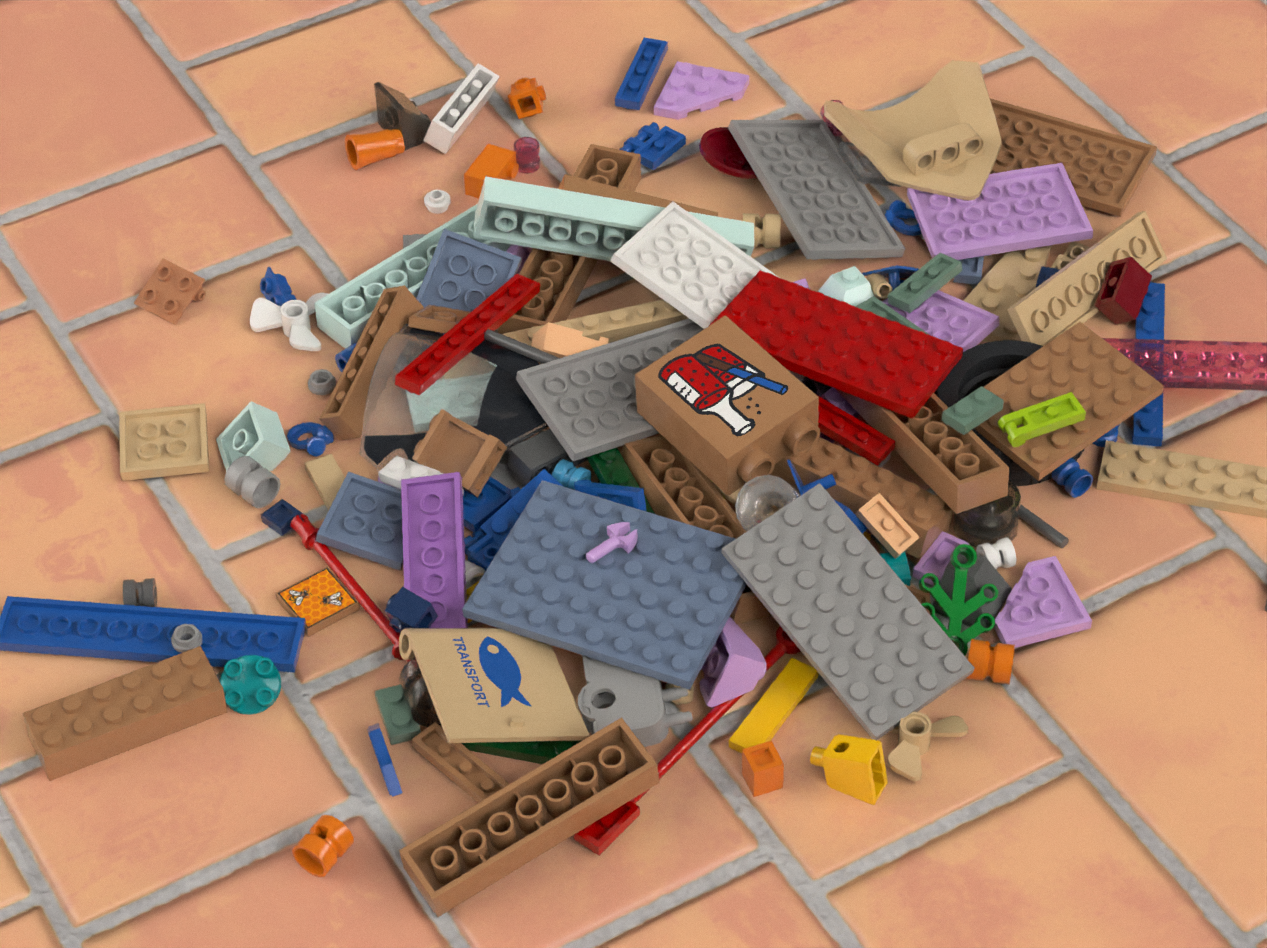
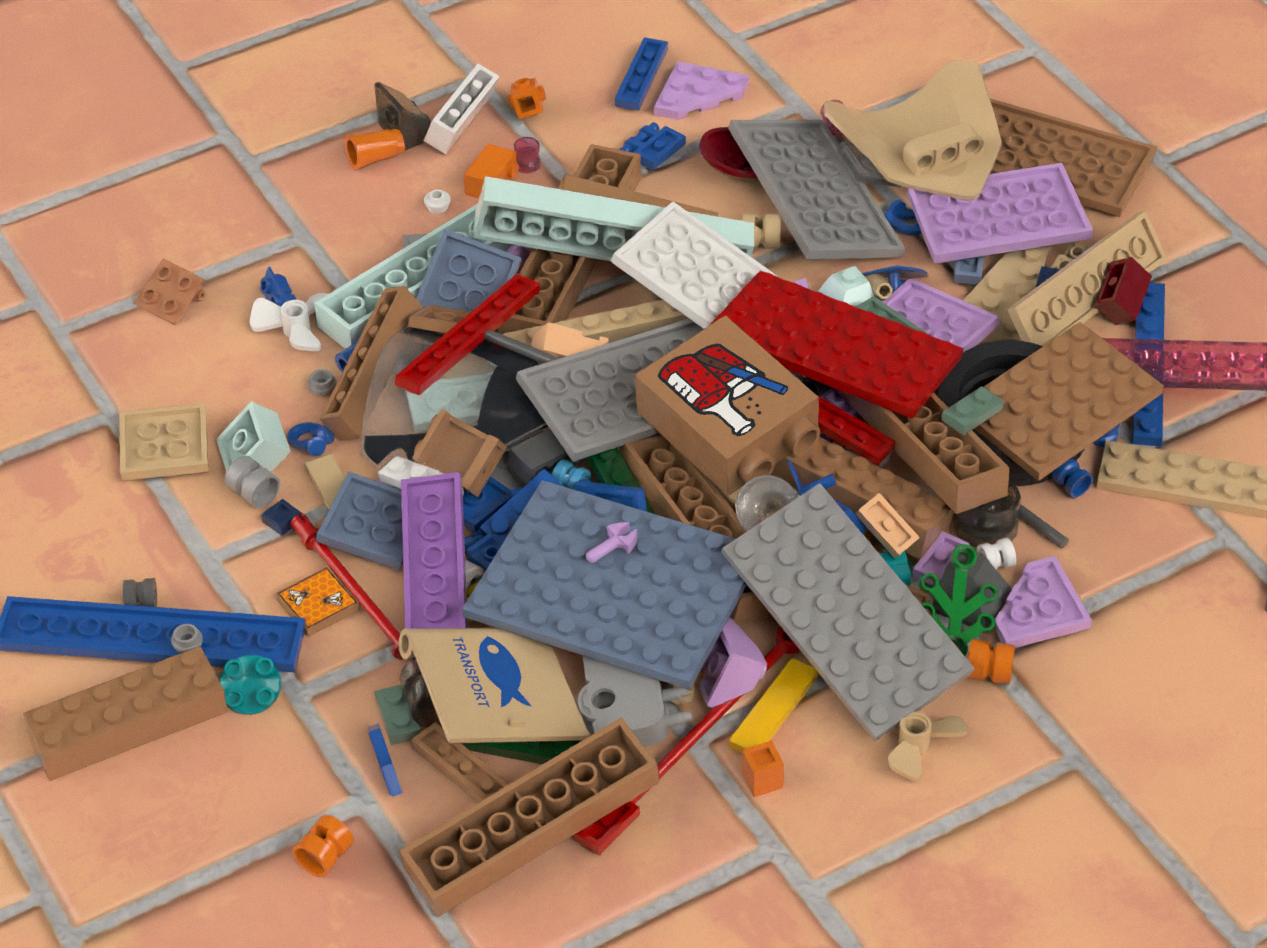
(409, 611): dark blue brick -> none
(853, 766): yellow torso -> none
(924, 282): sand green plate -> none
(1041, 418): lime plate -> none

